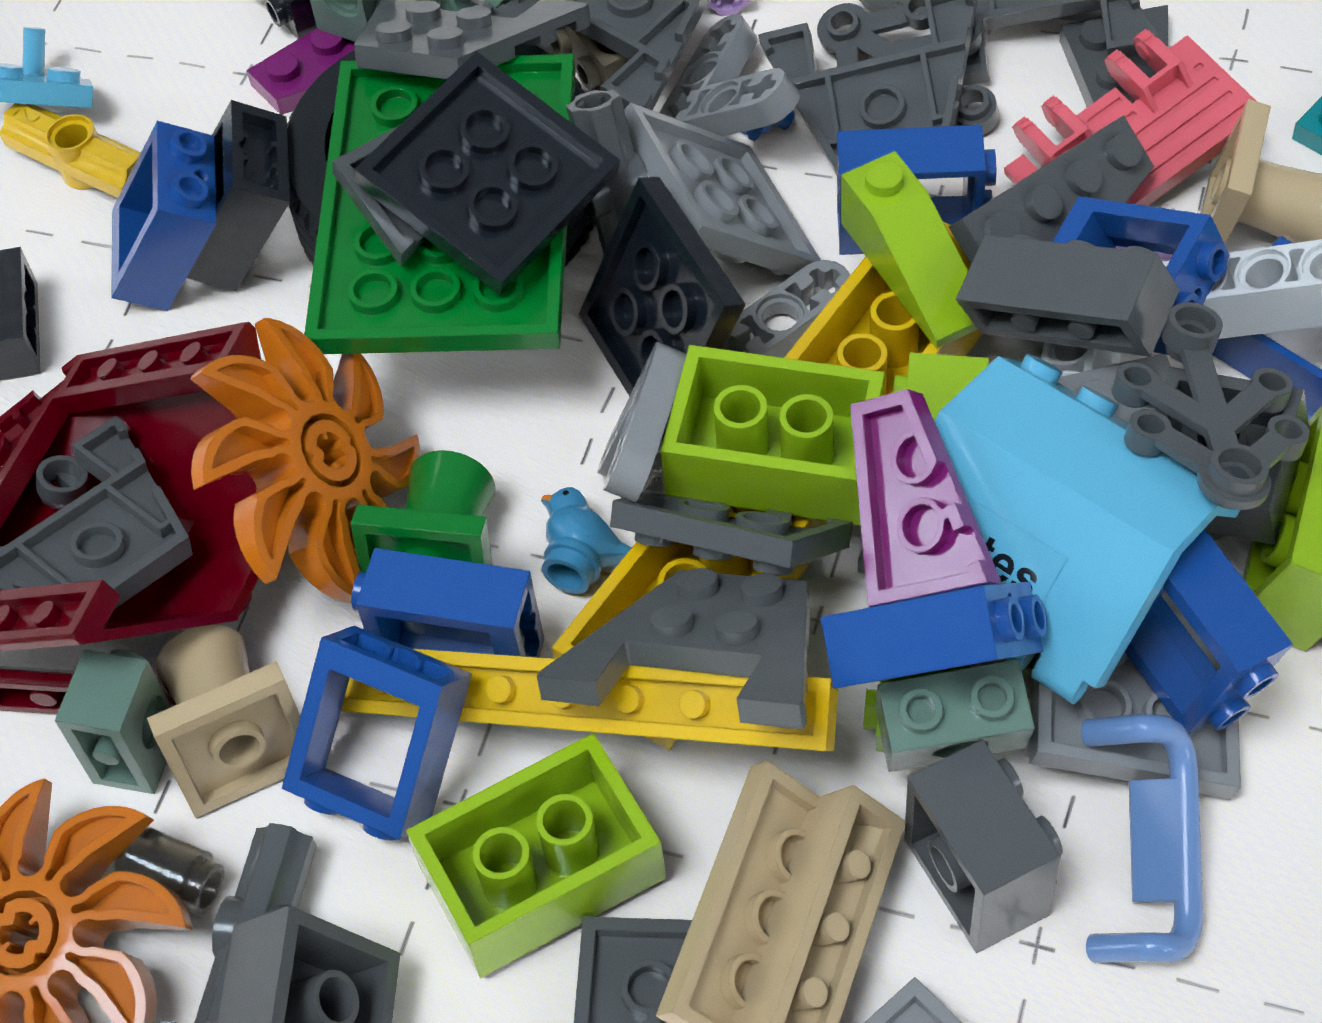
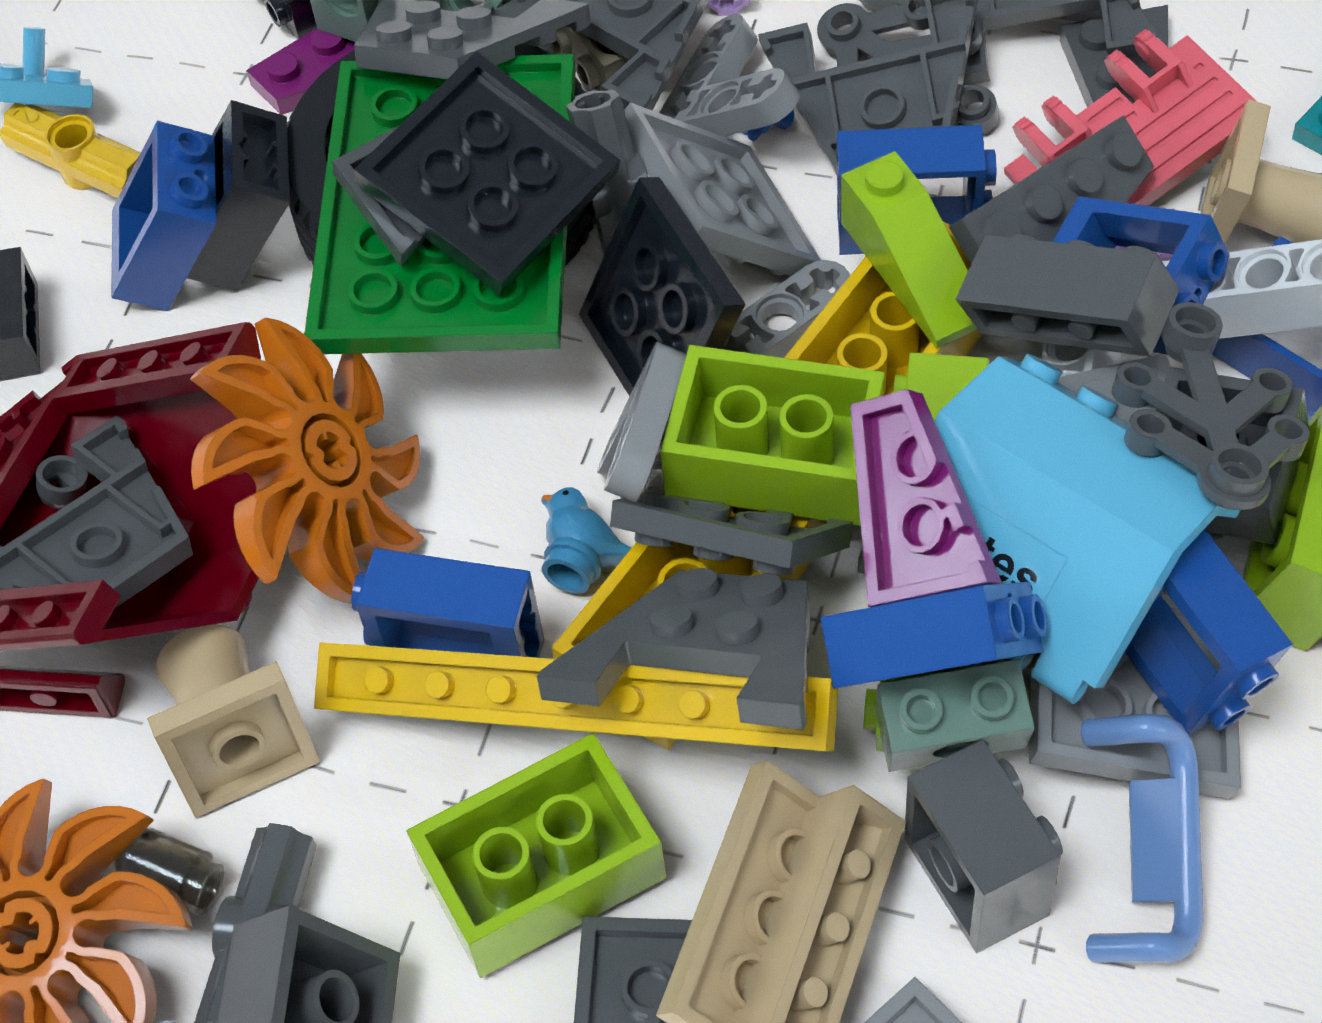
(108, 721): sand green brick -> none
(399, 672): blue window -> none
(440, 515): green plant -> none

